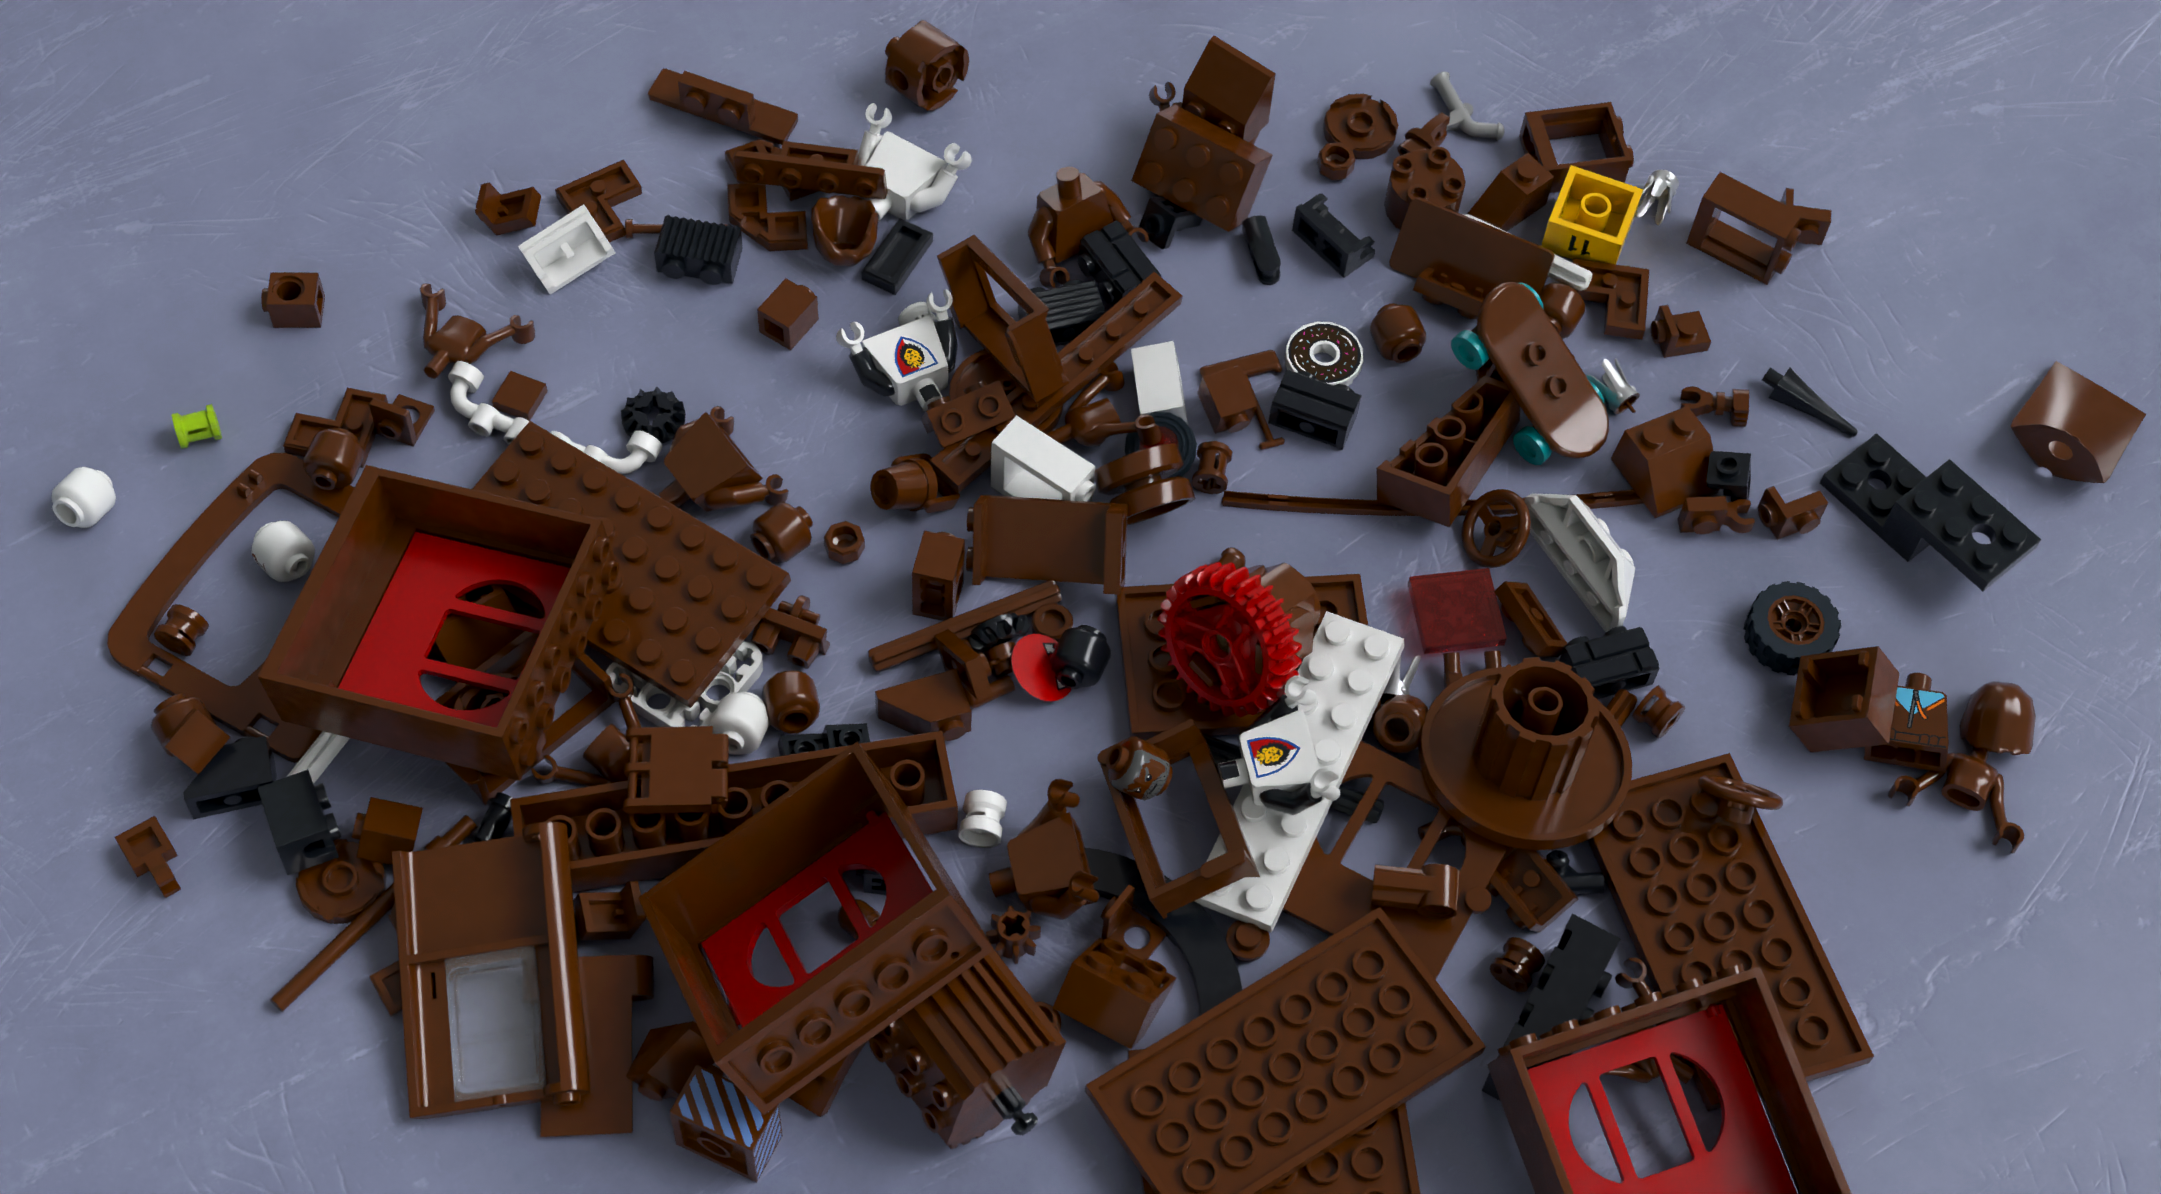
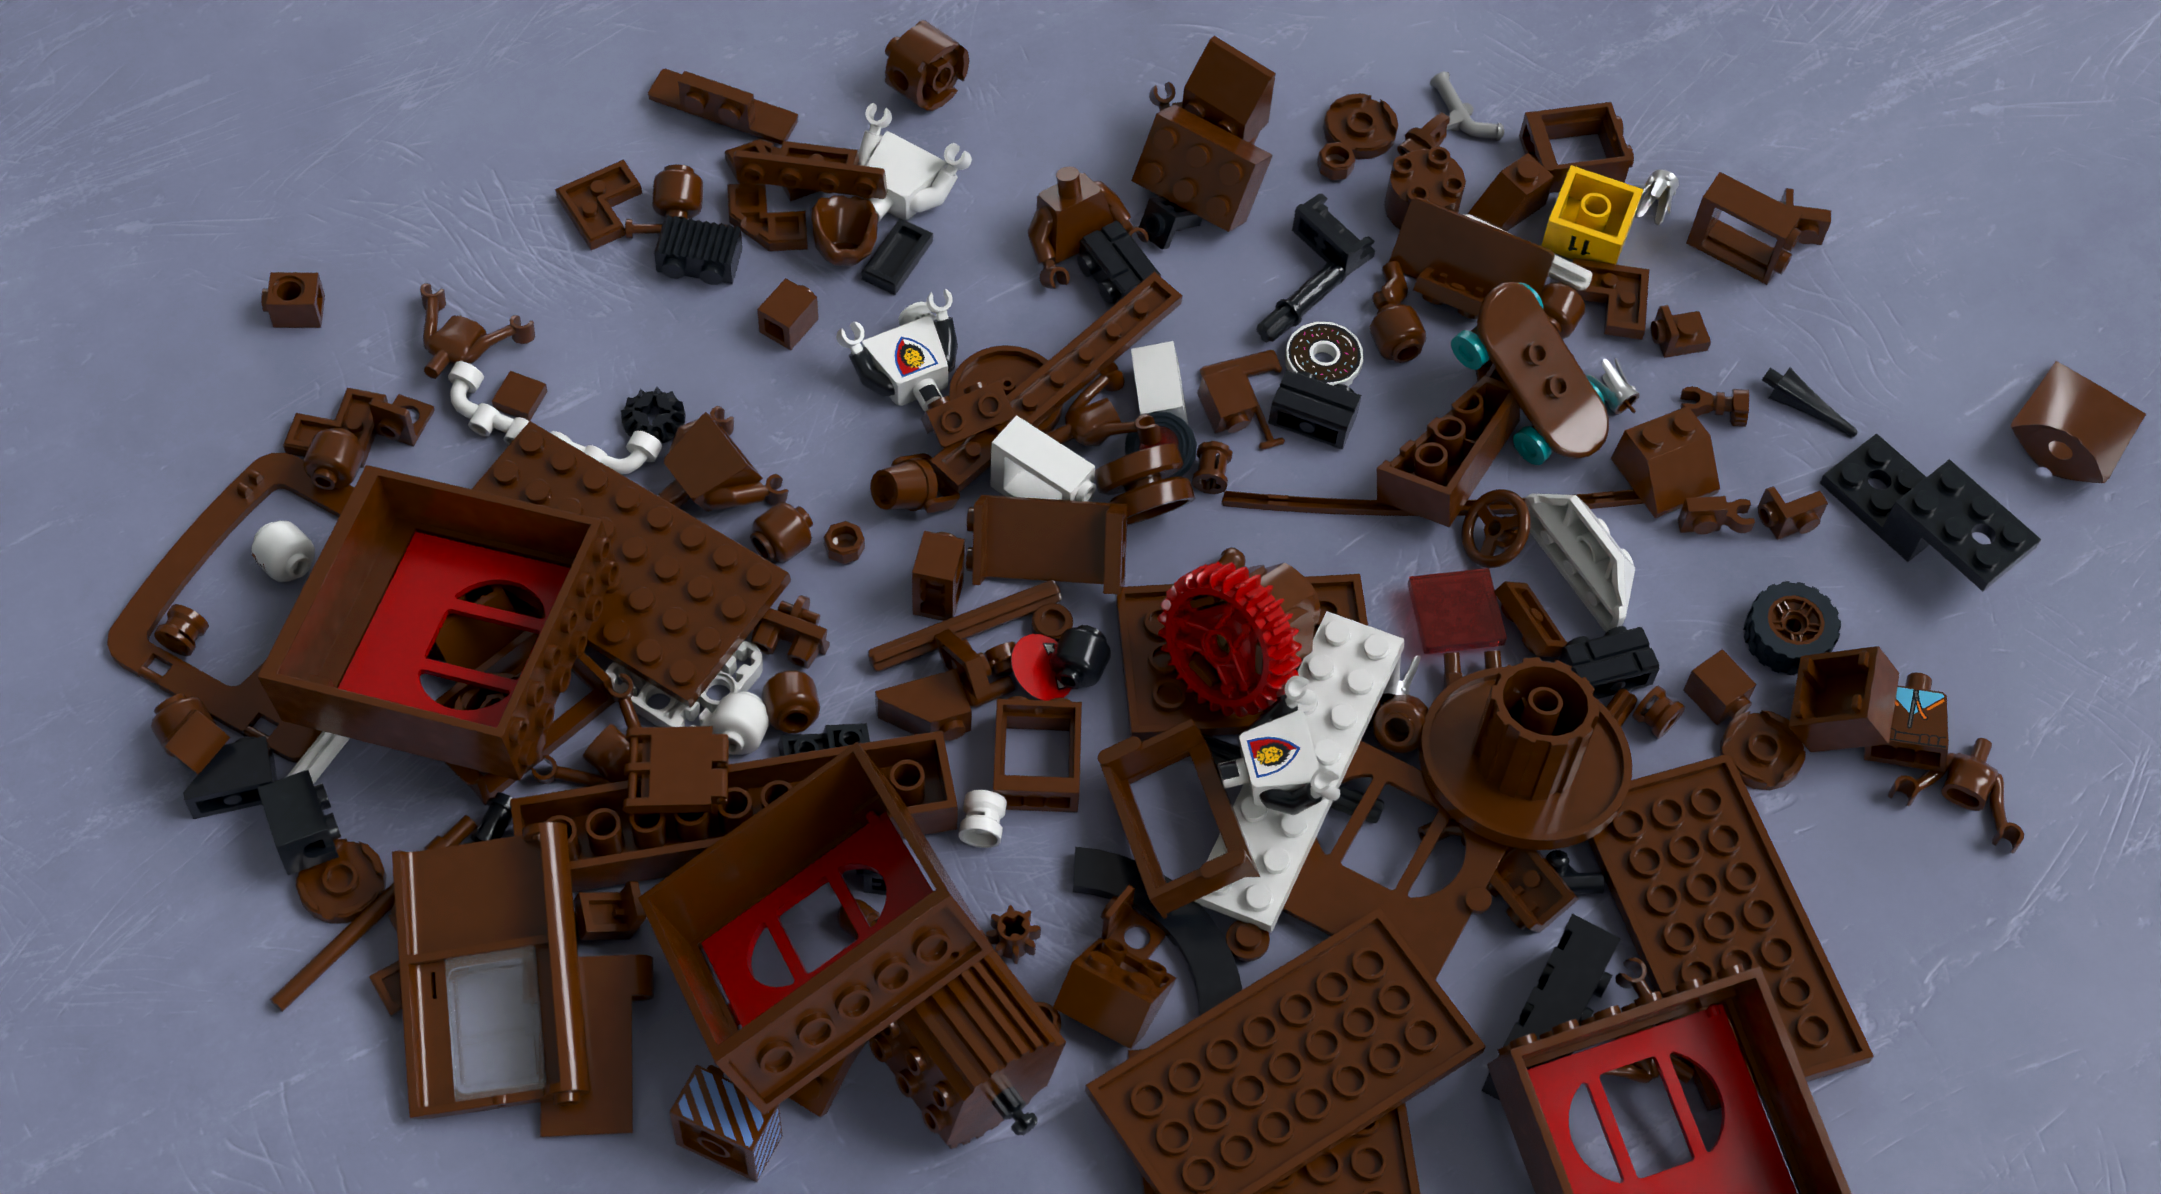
(83, 497): white head -> none
(149, 850): reddish brown plate -> none
(196, 426): lime bush -> none
(386, 829): reddish brown brick -> none
(507, 211): reddish brown bracket -> none
(566, 249): white hinge -> none
(668, 1060): reddish brown slope -> none
(677, 192): none -> reddish brown head
(998, 631): black gear -> none
(1019, 347): reddish brown piece -> none
(1038, 792): none -> reddish brown window
(1049, 860): reddish brown torso -> none
(1070, 309): black brick -> none
(1140, 768): reddish brown head -> none
(1262, 249): black bar -> none
(1290, 310): none -> black axle
(1395, 288): none -> reddish brown arm
(1429, 890): reddish brown piece -> none
(1517, 964): reddish brown wheel -> none
(1720, 688): none -> reddish brown brick
(1730, 472): black bracket -> none
(1739, 798): reddish brown piece -> none
(1763, 749): none -> reddish brown tile
(1999, 719): reddish brown hair -> none

